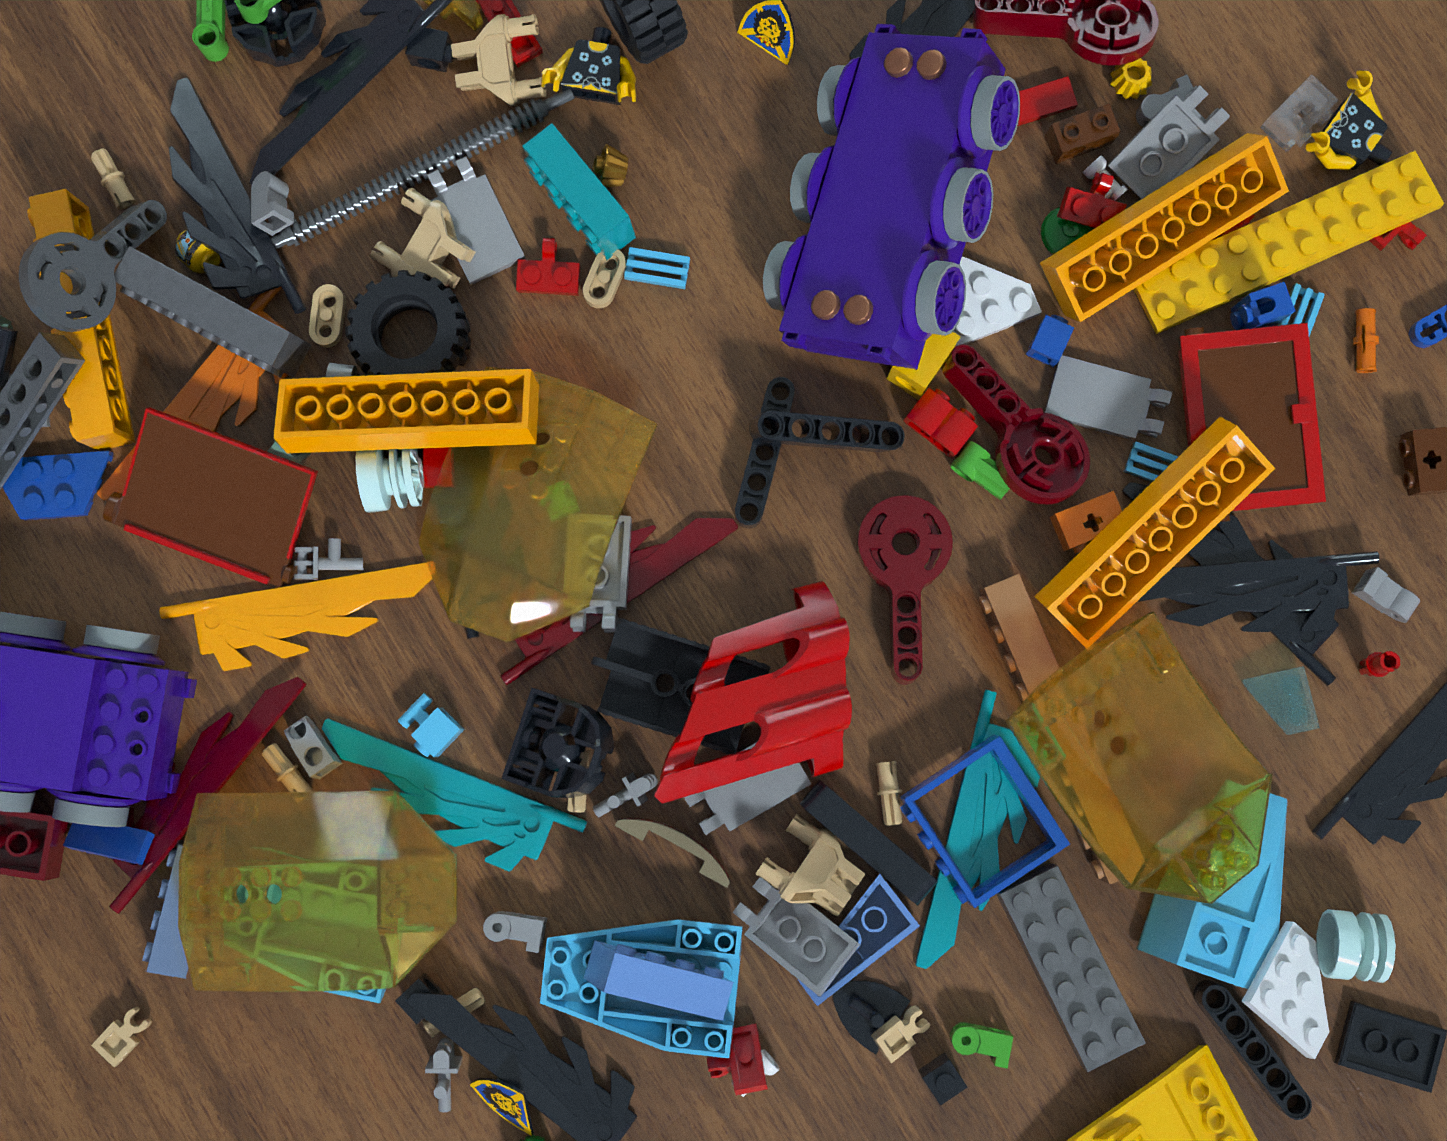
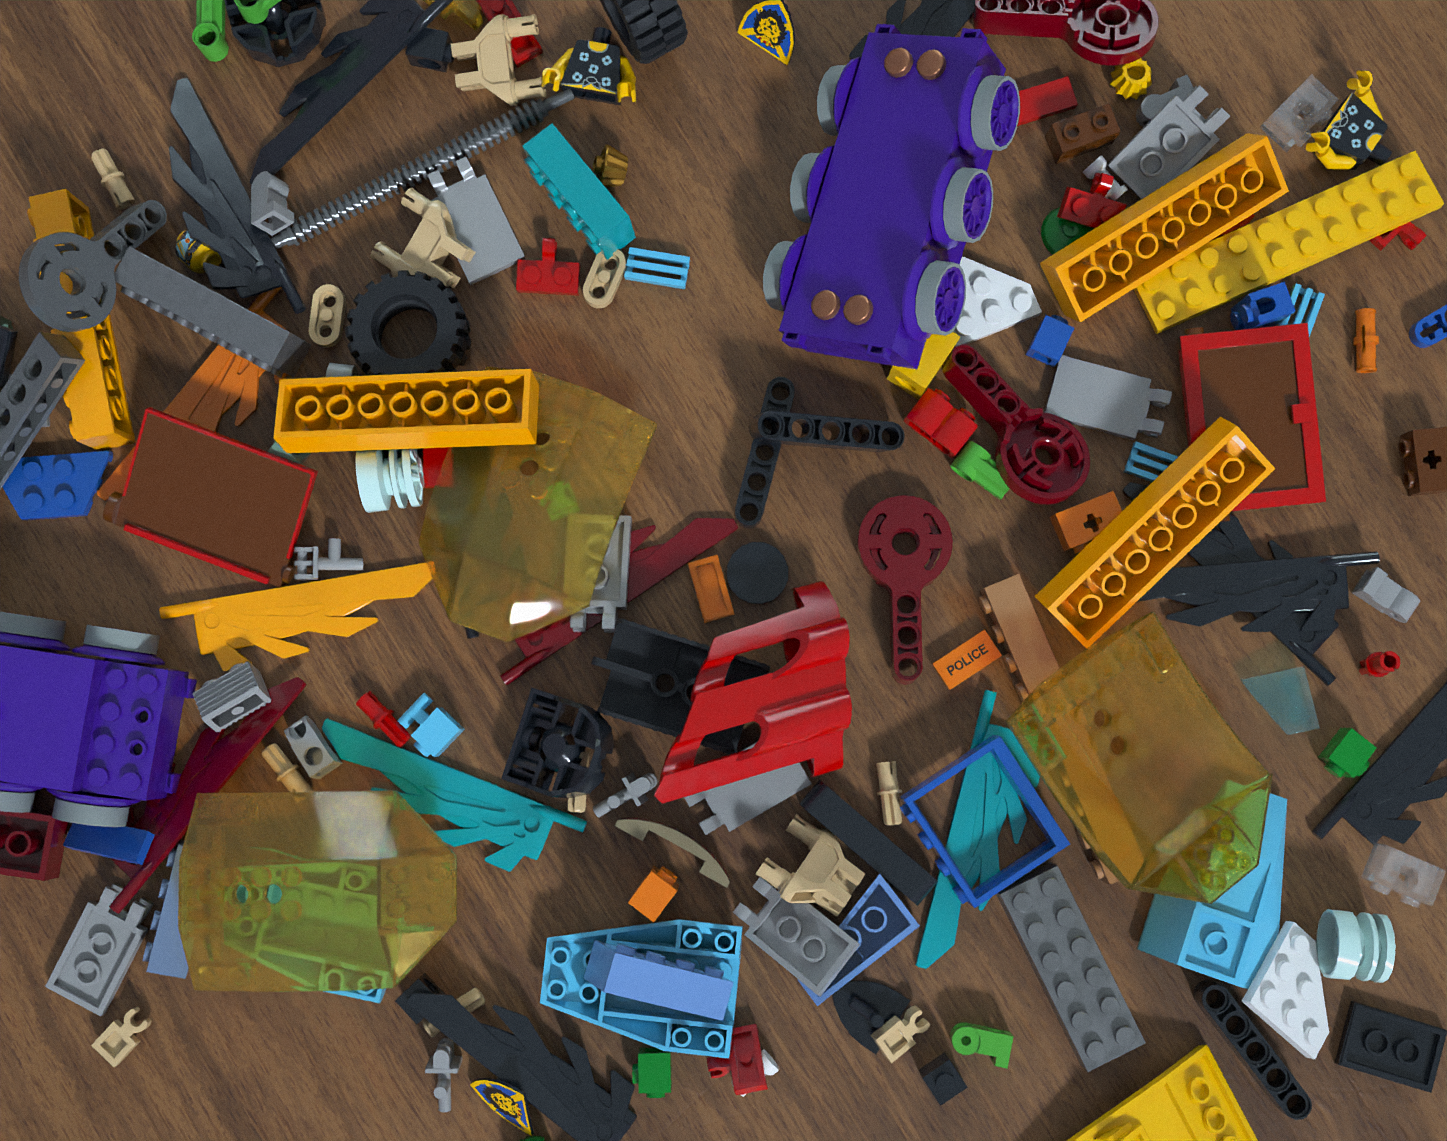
(100, 952): none -> light grey tile
(231, 696): none -> light grey brick
(383, 718): none -> red axle
(516, 927): light grey leg -> none
(653, 1072): none -> green brick
(654, 892): none -> orange brick
(711, 589): none -> orange tile
(757, 573): none -> black tile
(966, 659): none -> orange tile
(1347, 754): none -> green brick
(1421, 879): none -> clear brick

